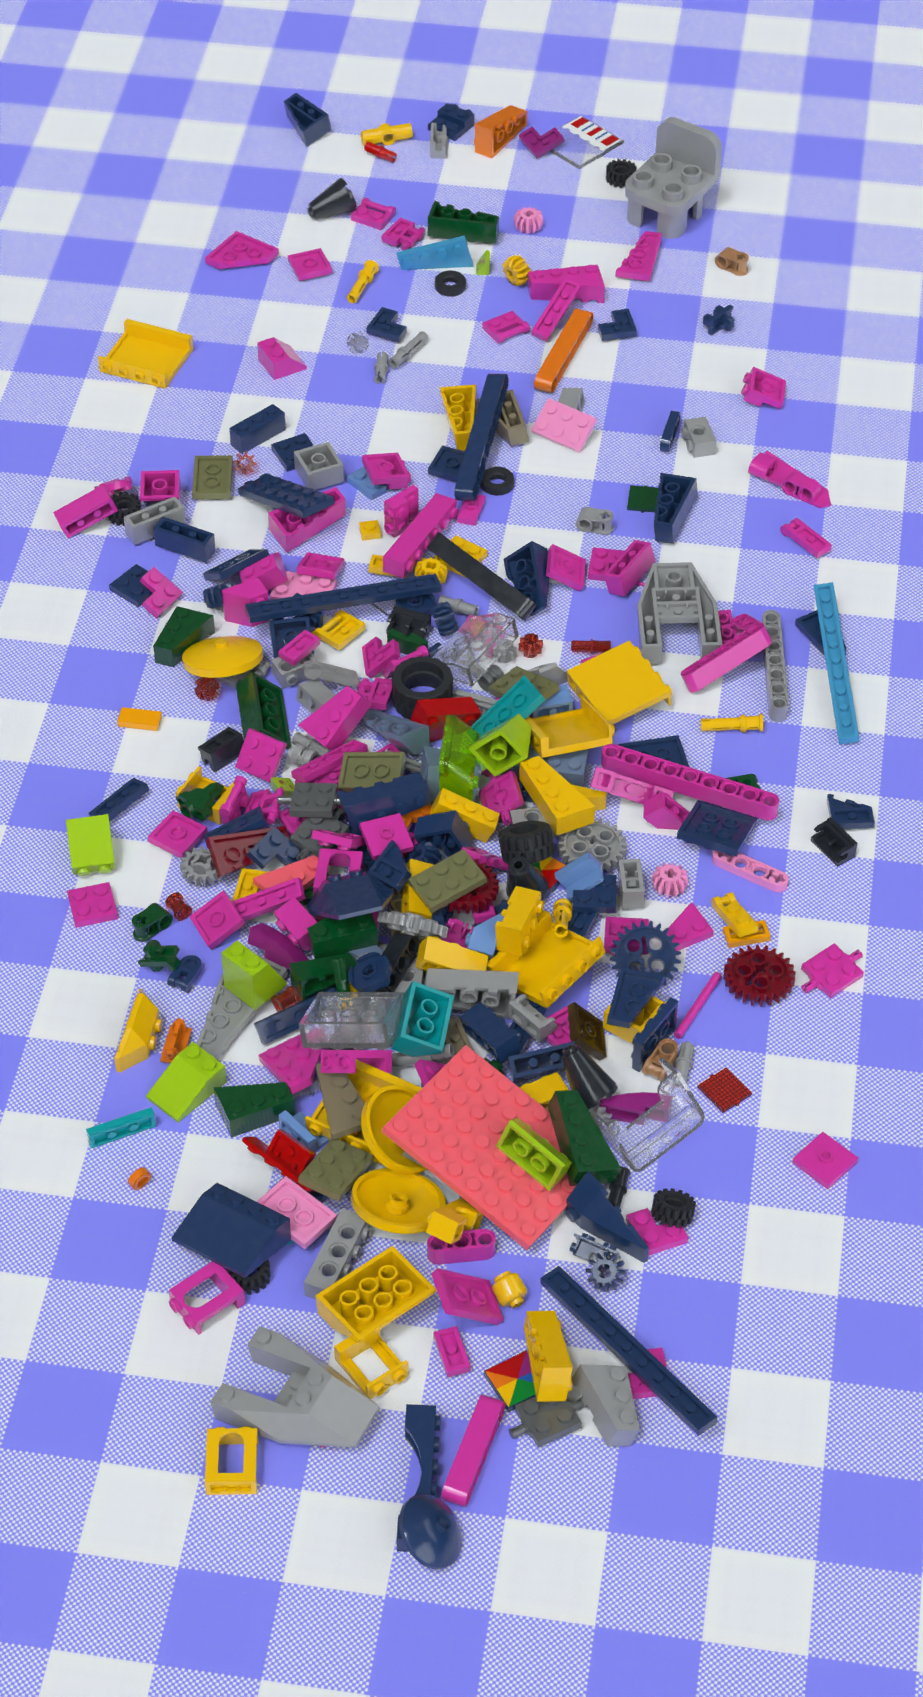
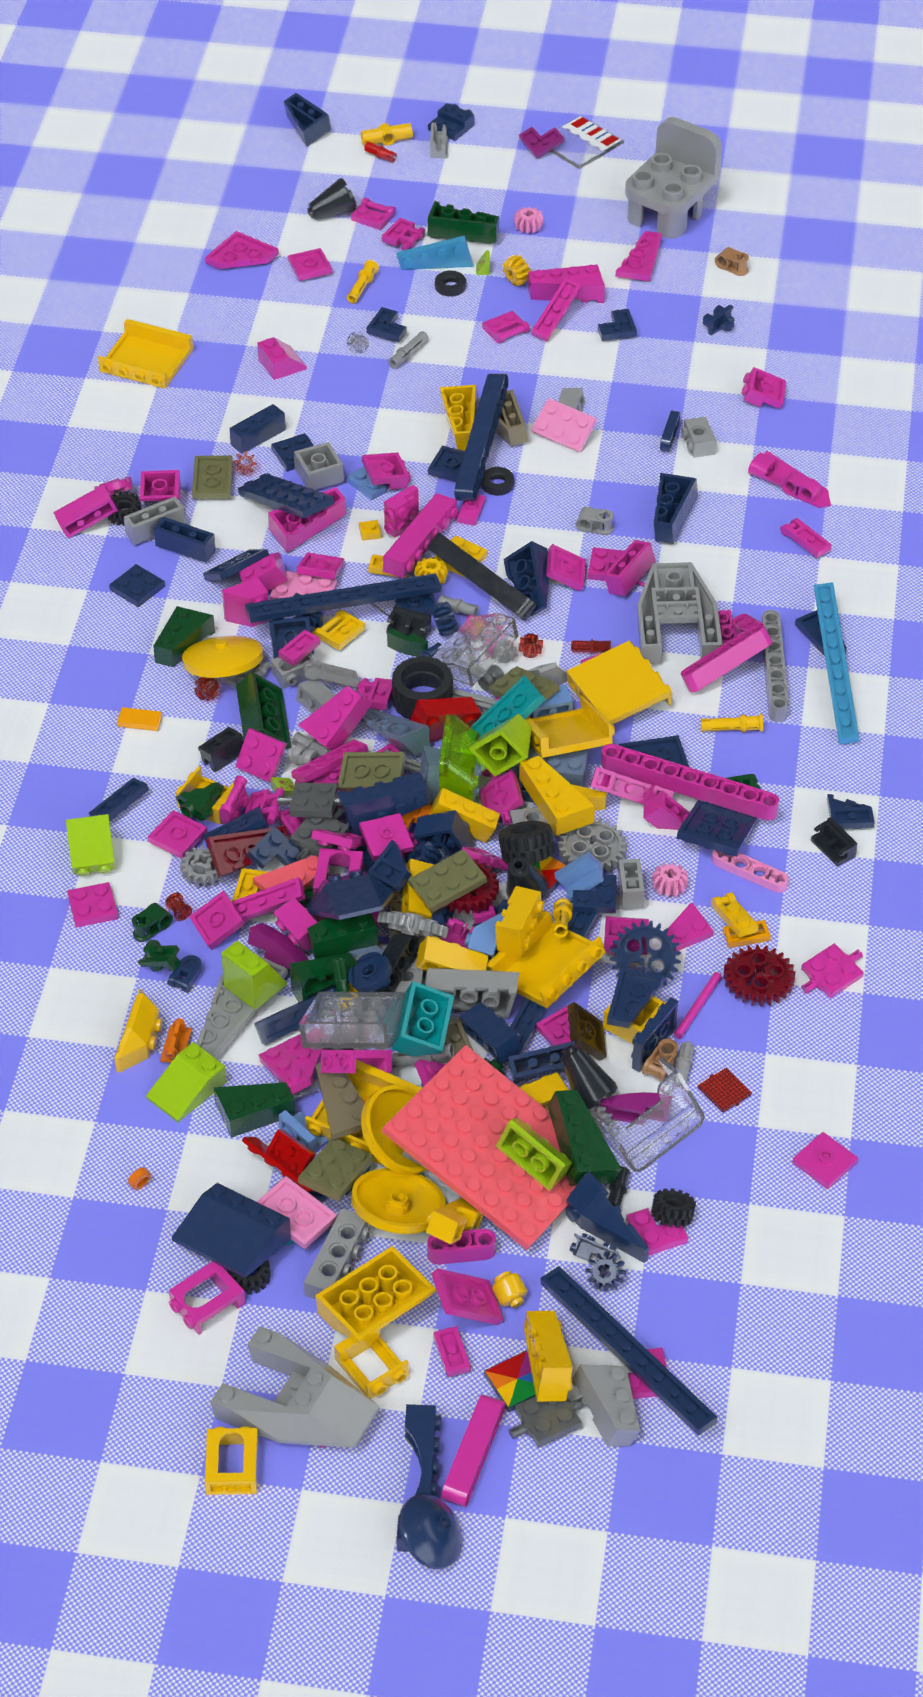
(121, 1127): teal tile -> none
(163, 591): dark pink plate -> none
(213, 595): dark blue gear -> none
(285, 999): clear red bush -> none
(377, 656): dark pink plate -> none
(381, 367): light grey pin -> none
(391, 665): dark pink plate -> none
(498, 130): orange wedge -> none
(530, 1019): light grey hinge -> none
(563, 350): orange beam -> none
(619, 172): black tyre -> none
(642, 498): dark green piece -> none

